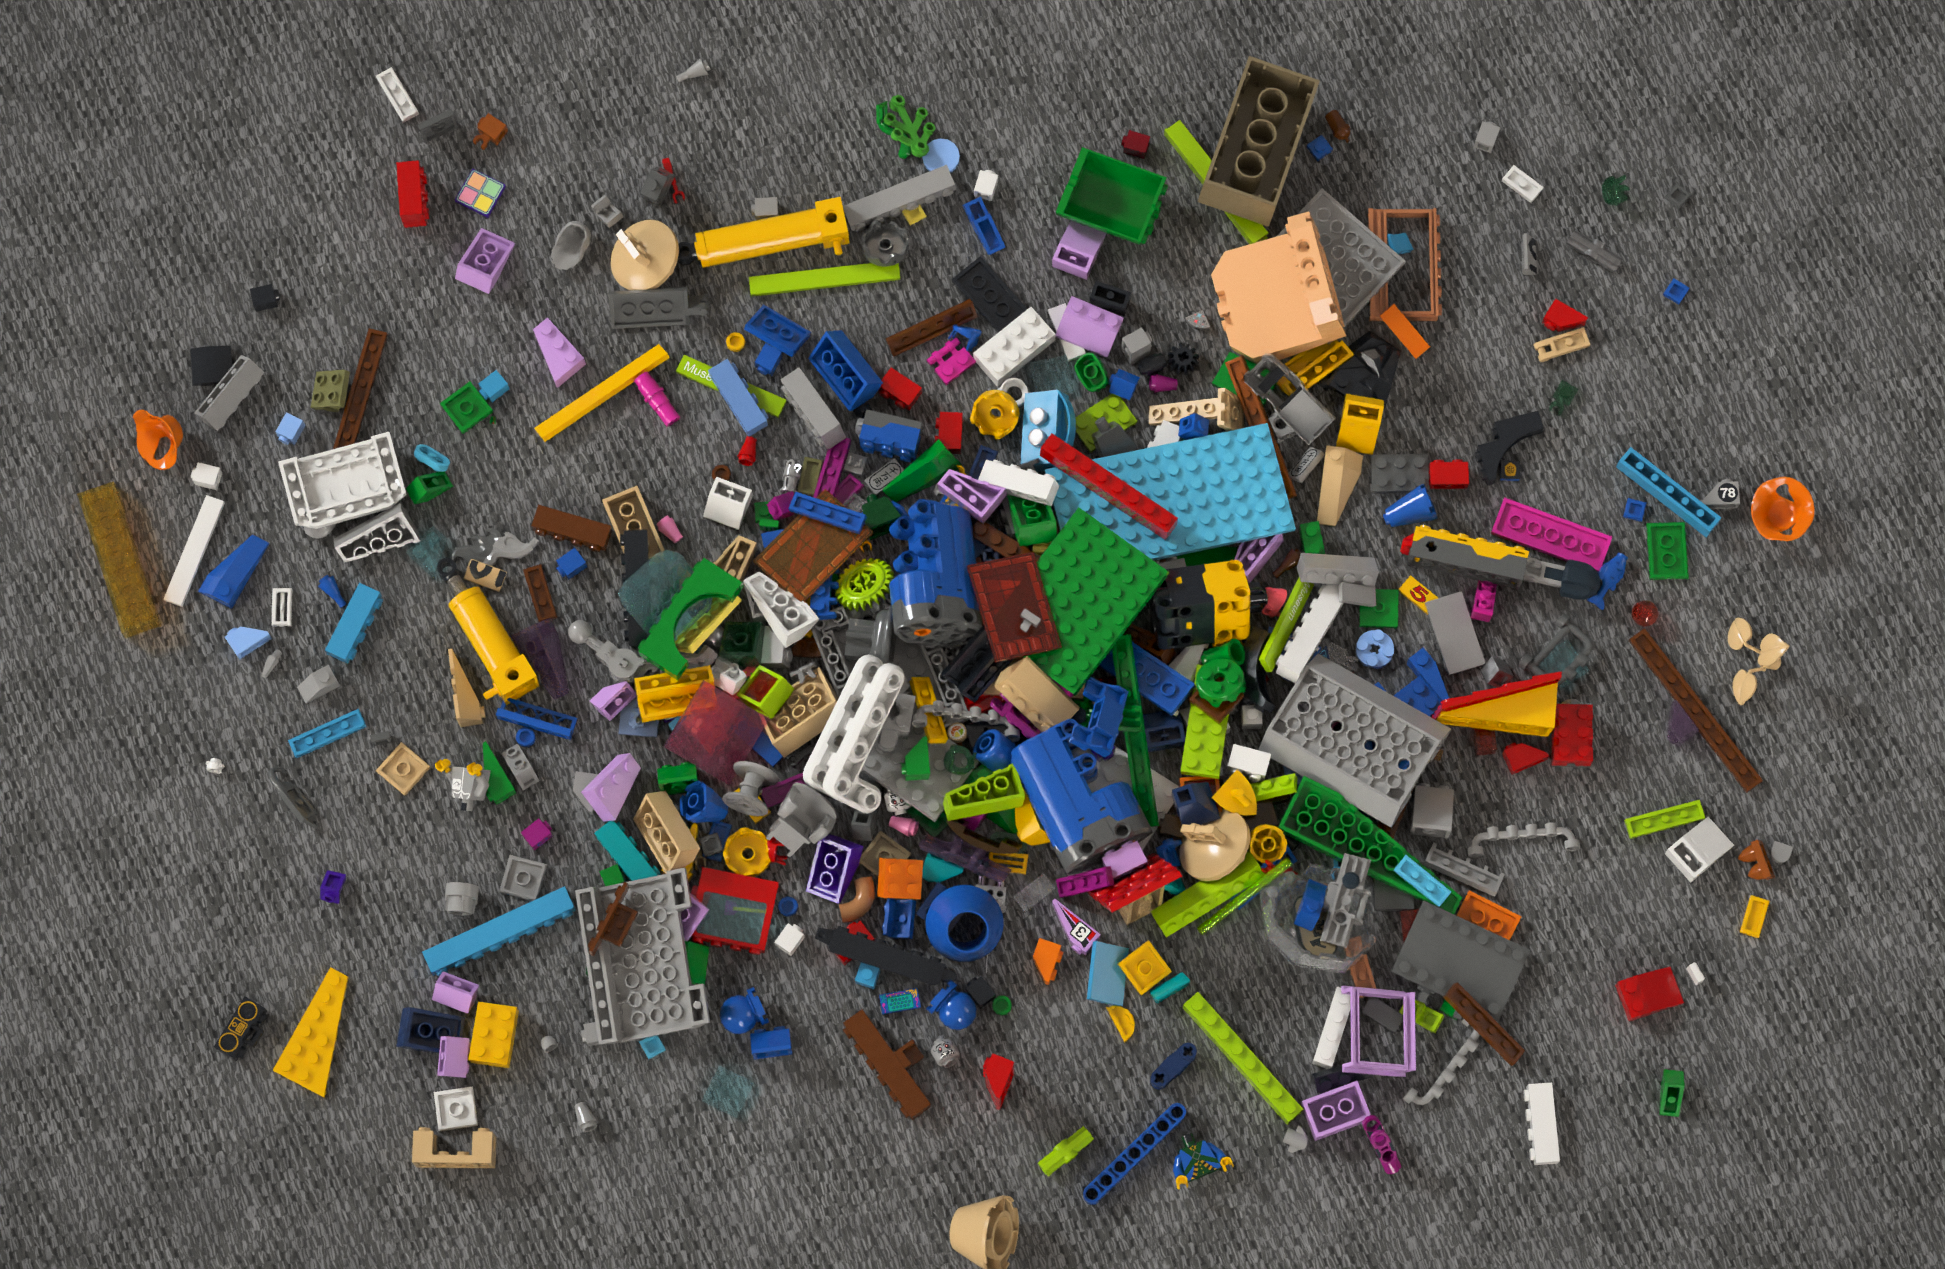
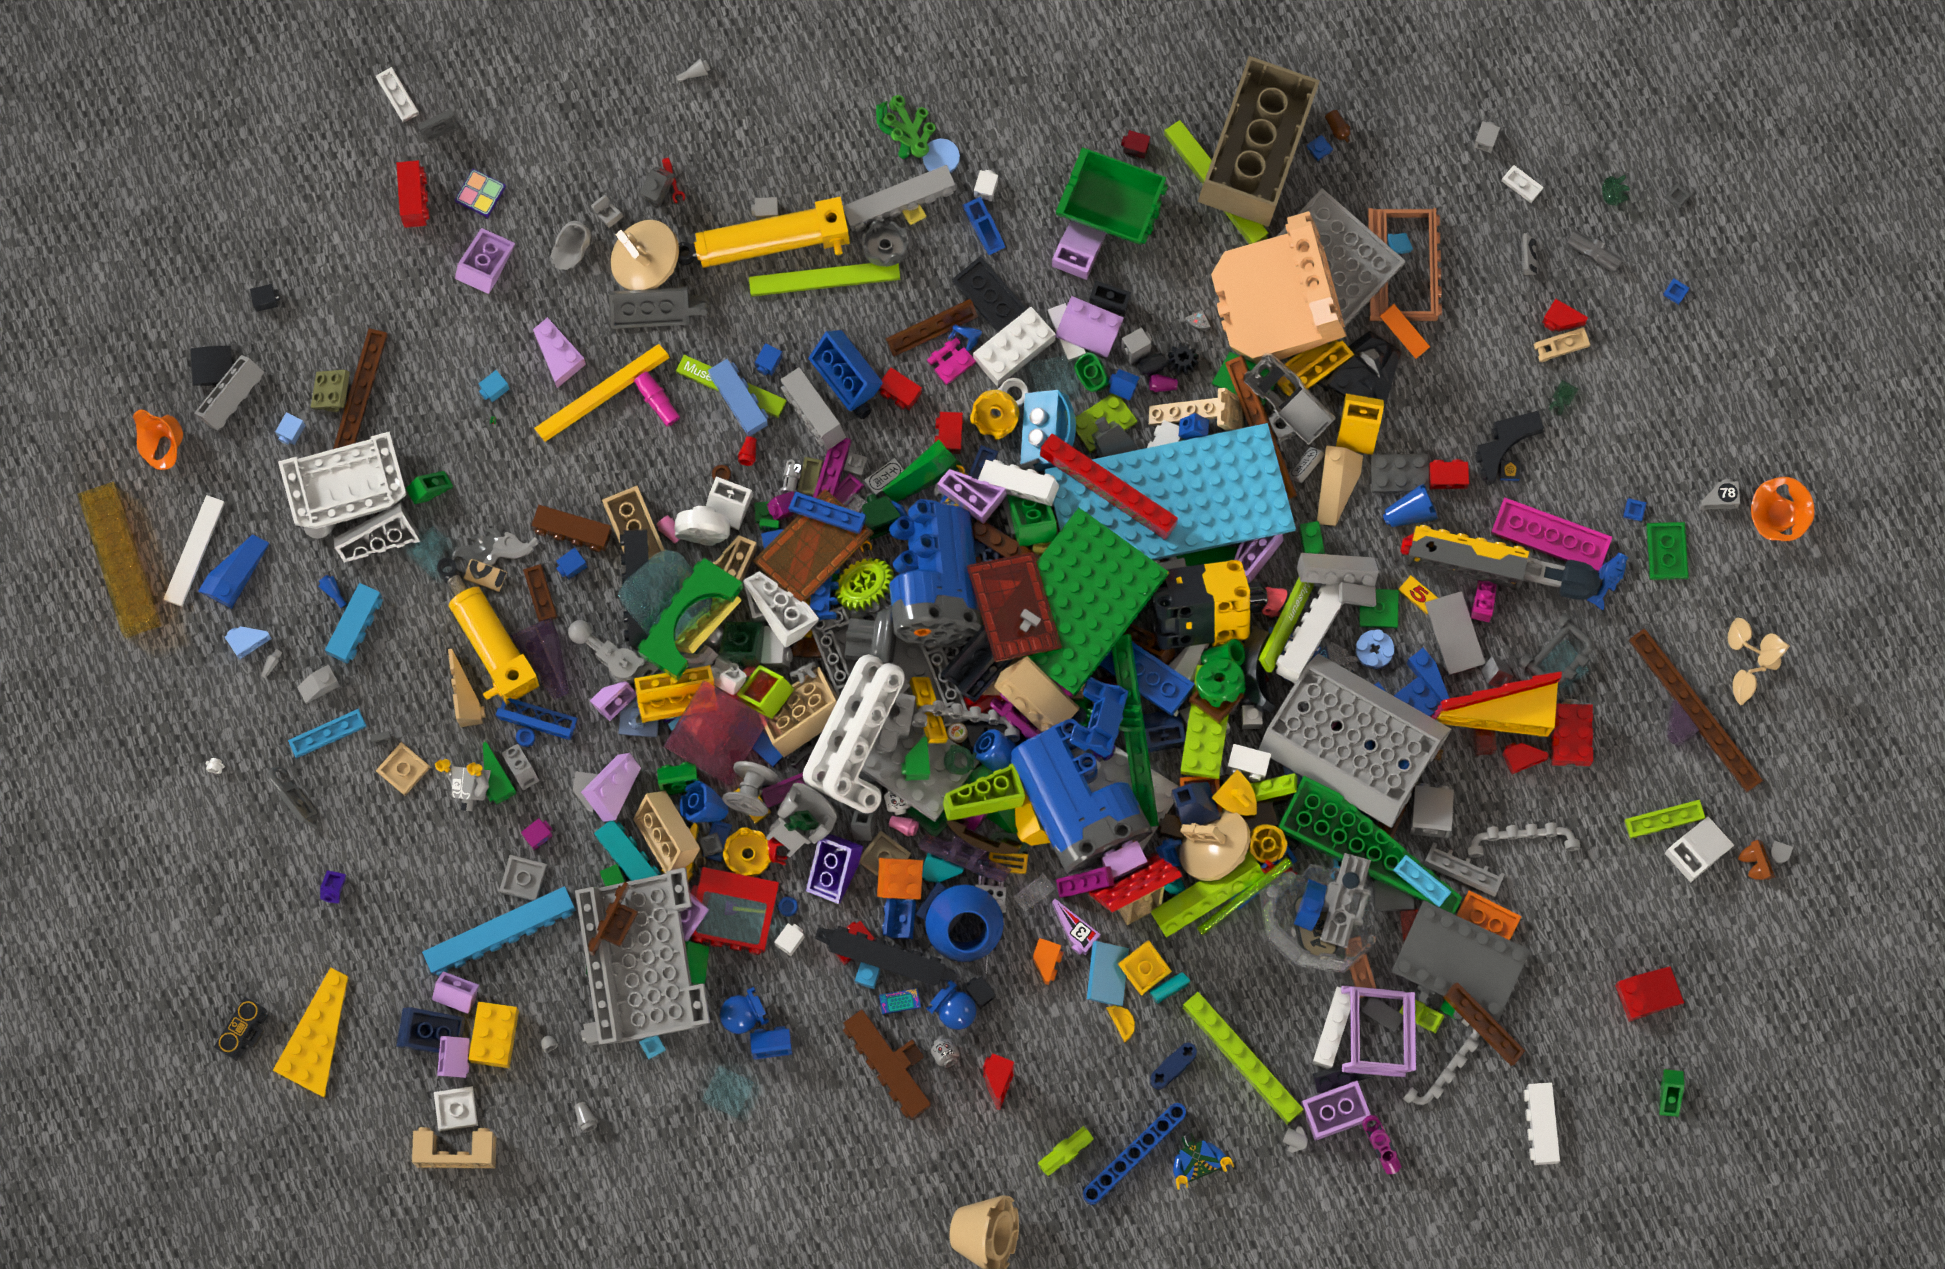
(206, 476): white brick -> none
(282, 623): white tile -> none
(432, 458): medium azure plate -> none
(461, 898): light grey piece -> none
(466, 407): green plate -> none
(490, 130): dark orange brick -> none
(702, 526): none -> white piece
(735, 342): yellow tile -> none
(777, 330): blue tile -> none
(803, 820): none -> dark green plate
(861, 903): medium nougat cylinder -> none
(889, 435): blue piece -> none
(1001, 1005): green tile -> none
(1289, 562): reddish brown cone -> none
(1645, 613): clear red piece -> none
(1668, 492): dark azure brick -> none
(1695, 973): white tile -> none
(1754, 916): yellow tile -> none

